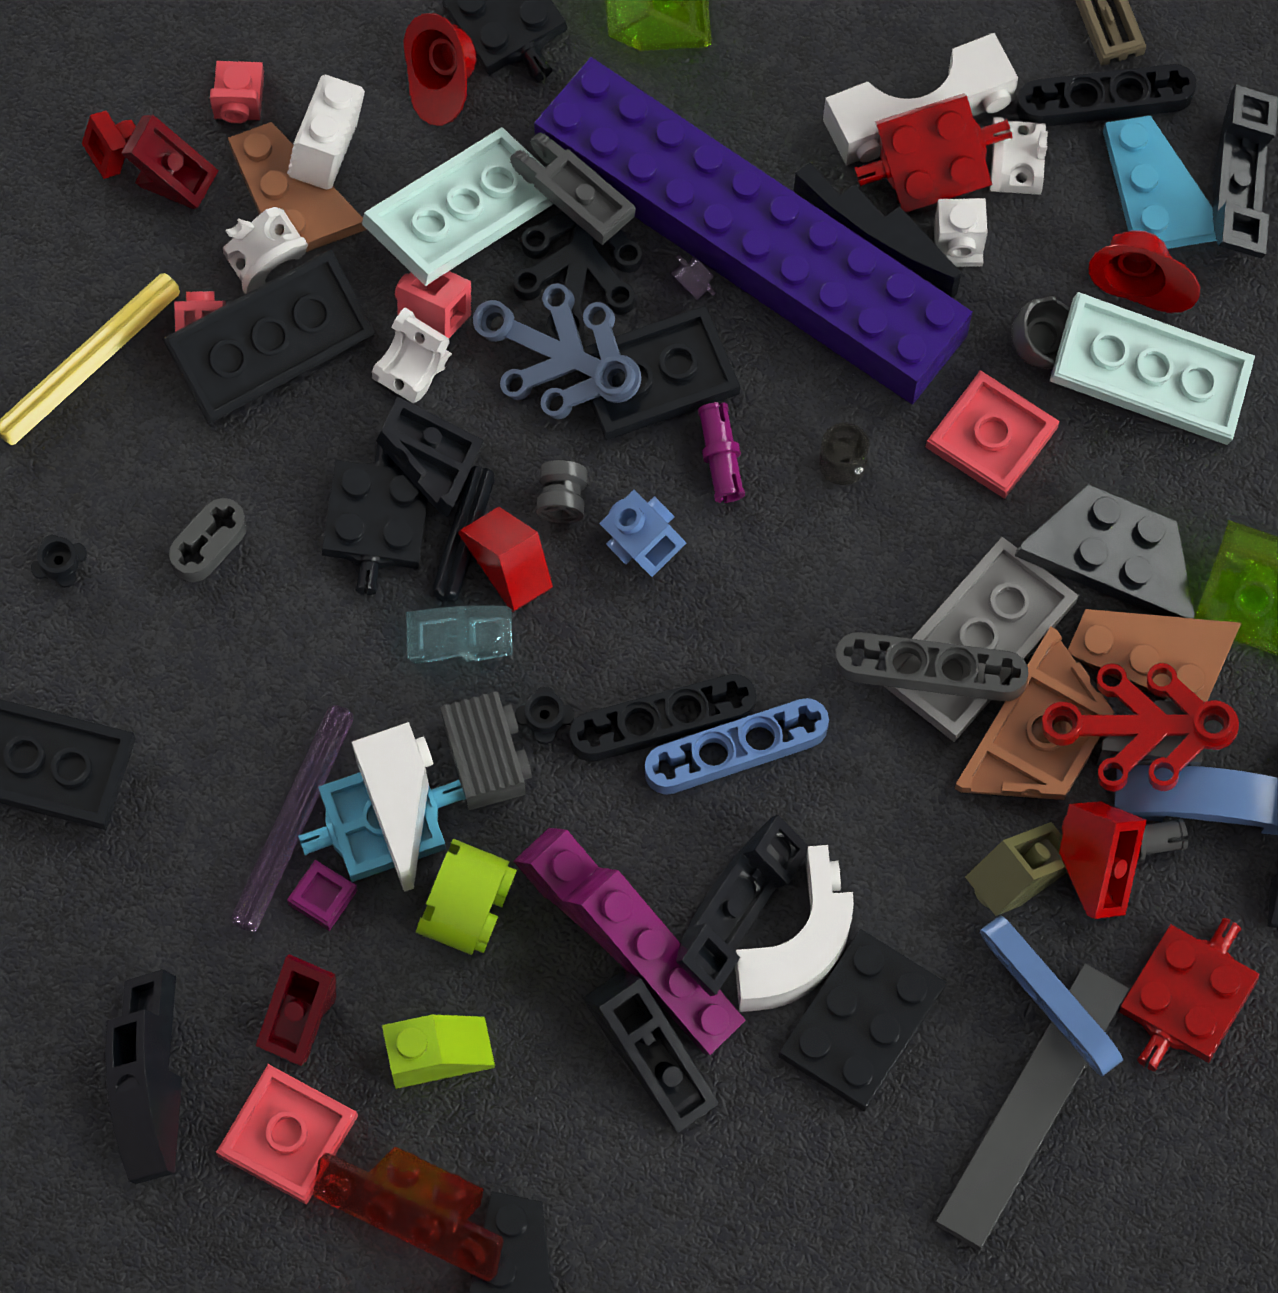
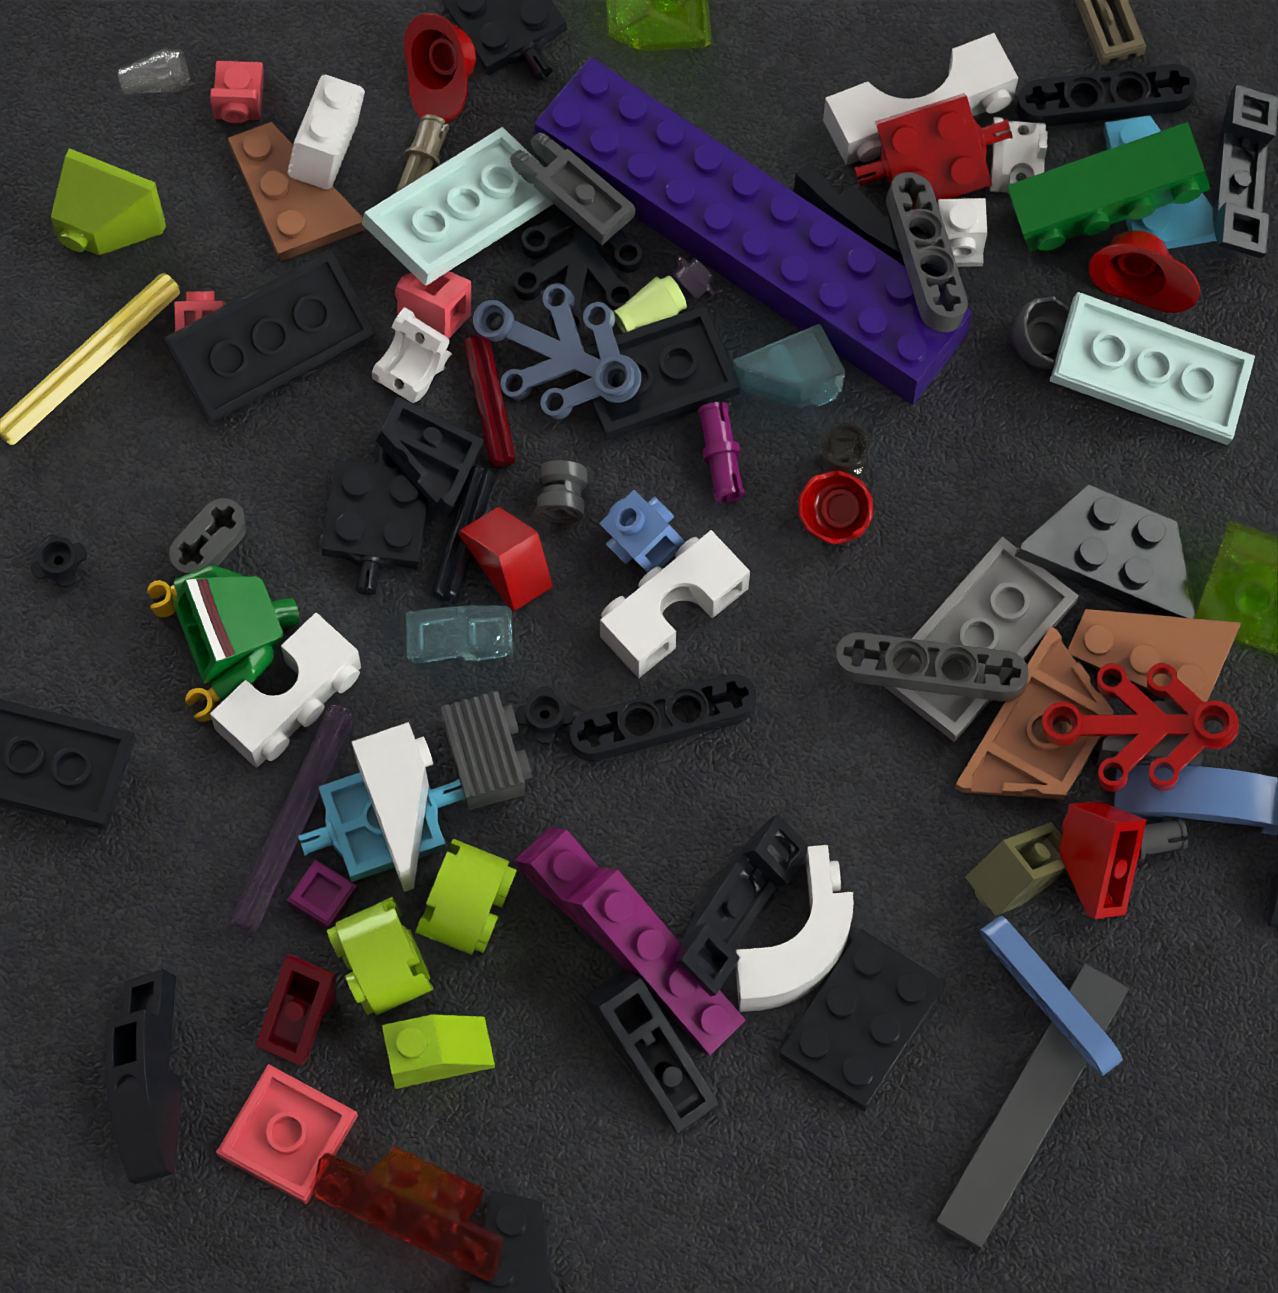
(103, 206): none -> lime slope
(106, 142): red tile -> none
(156, 73): none -> clear cone
(168, 163): dark red slope -> none
(227, 627): none -> green torso
(262, 246): white piece -> none
(263, 723): none -> white arch
(382, 957): none -> lime brick
(425, 149): none -> dark tan axle
(489, 401): none -> dark red axle
(653, 303): none -> yellowish green cone
(701, 573): none -> white arch
(733, 739): medium blue beam -> none
(793, 370): none -> clear light blue slope
(835, 507): none -> red hair
(922, 251): none -> dark grey beam
(992, 434): coral tile -> none
(1109, 188): none -> green brick
(1189, 993): red plate -> none

